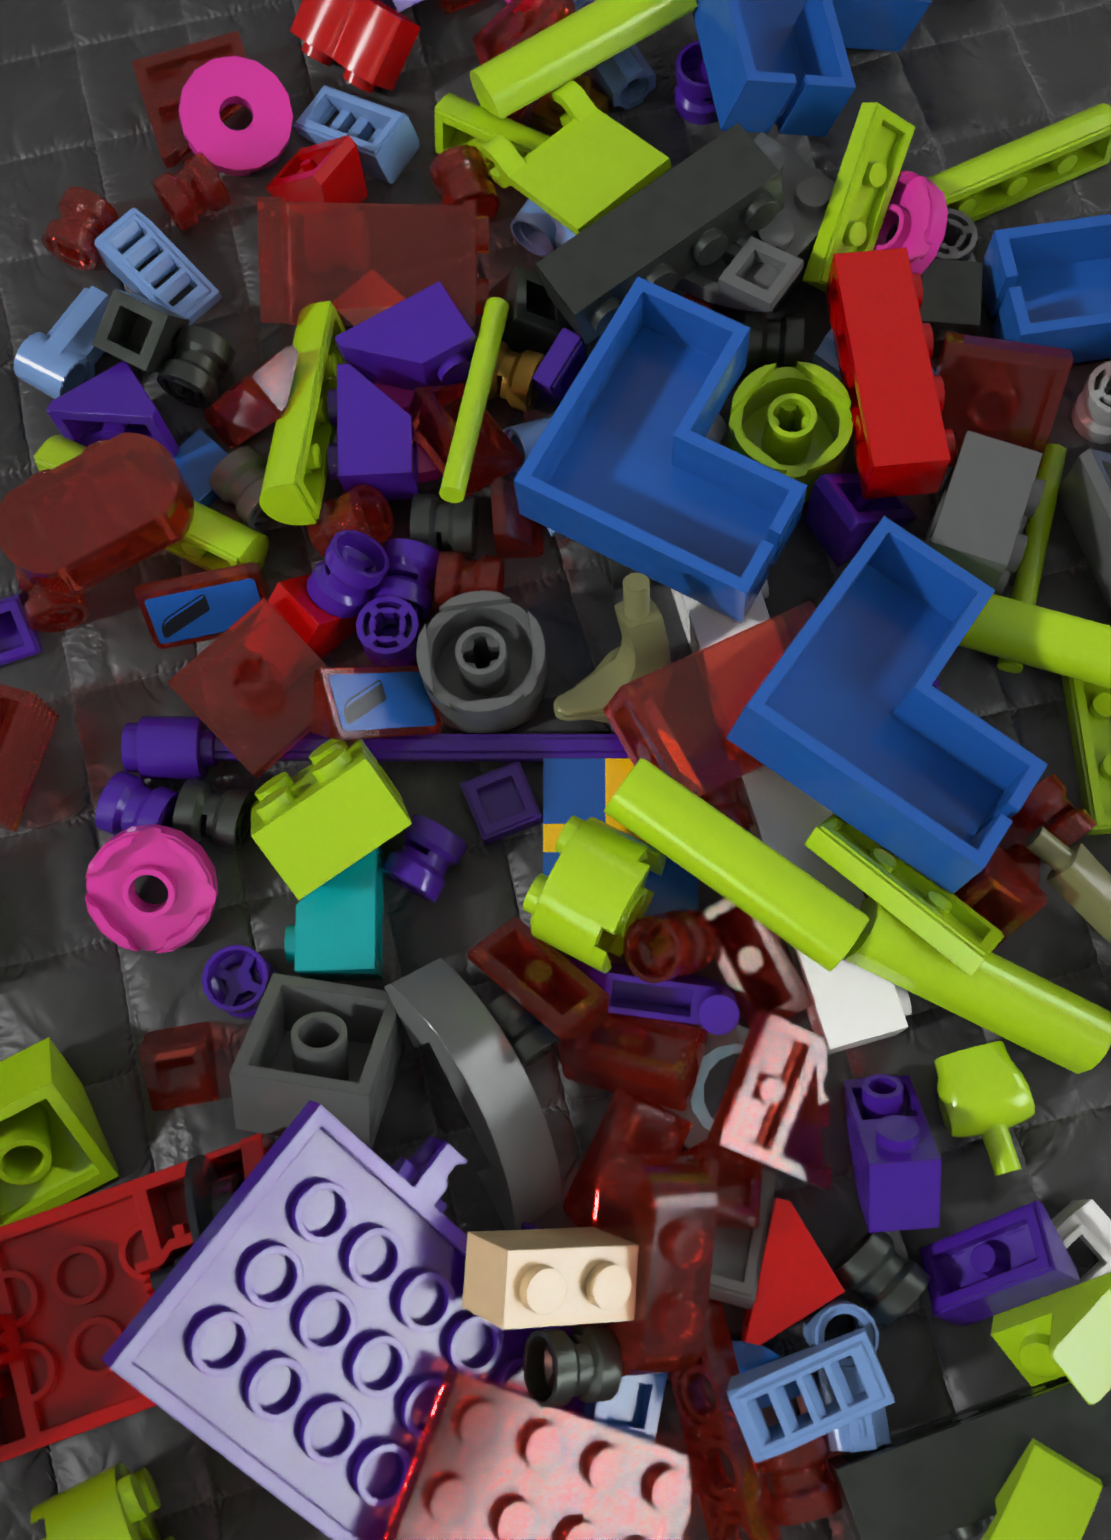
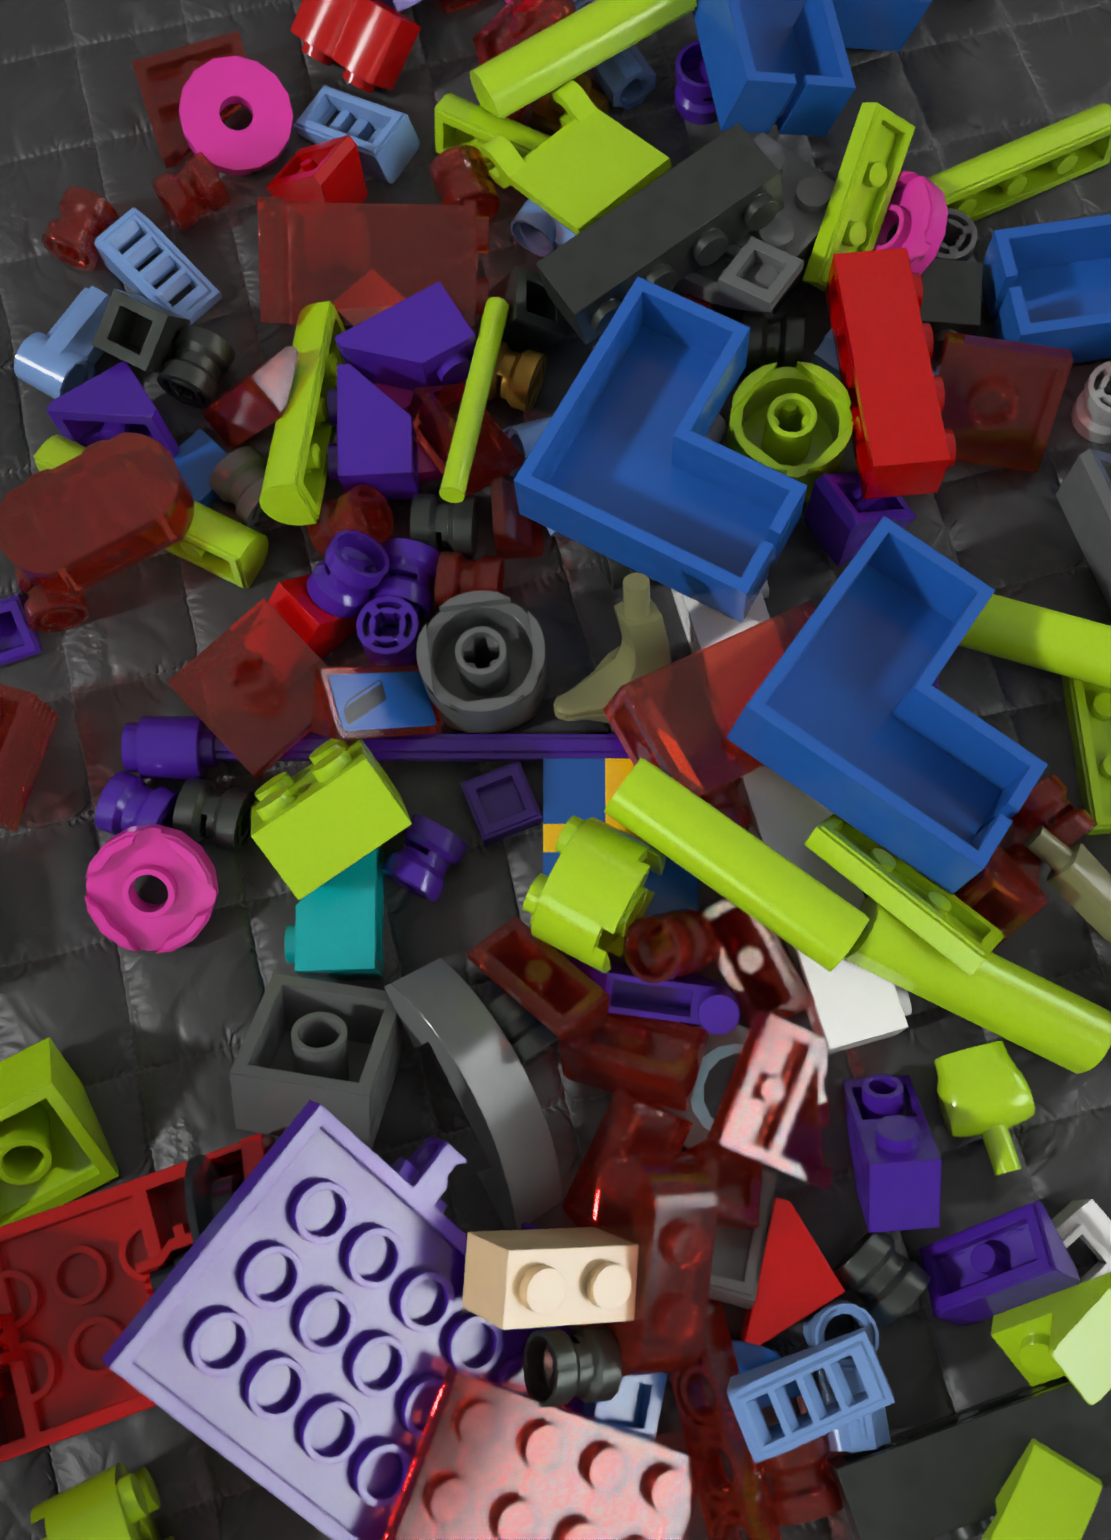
(179, 1066): clear red slope -> none
(200, 604): slope -> none
(229, 976): dark purple wheel -> none
(560, 367): dark purple tile -> none
(986, 508): dark grey brick -> none
(1038, 532): lime bar -> none

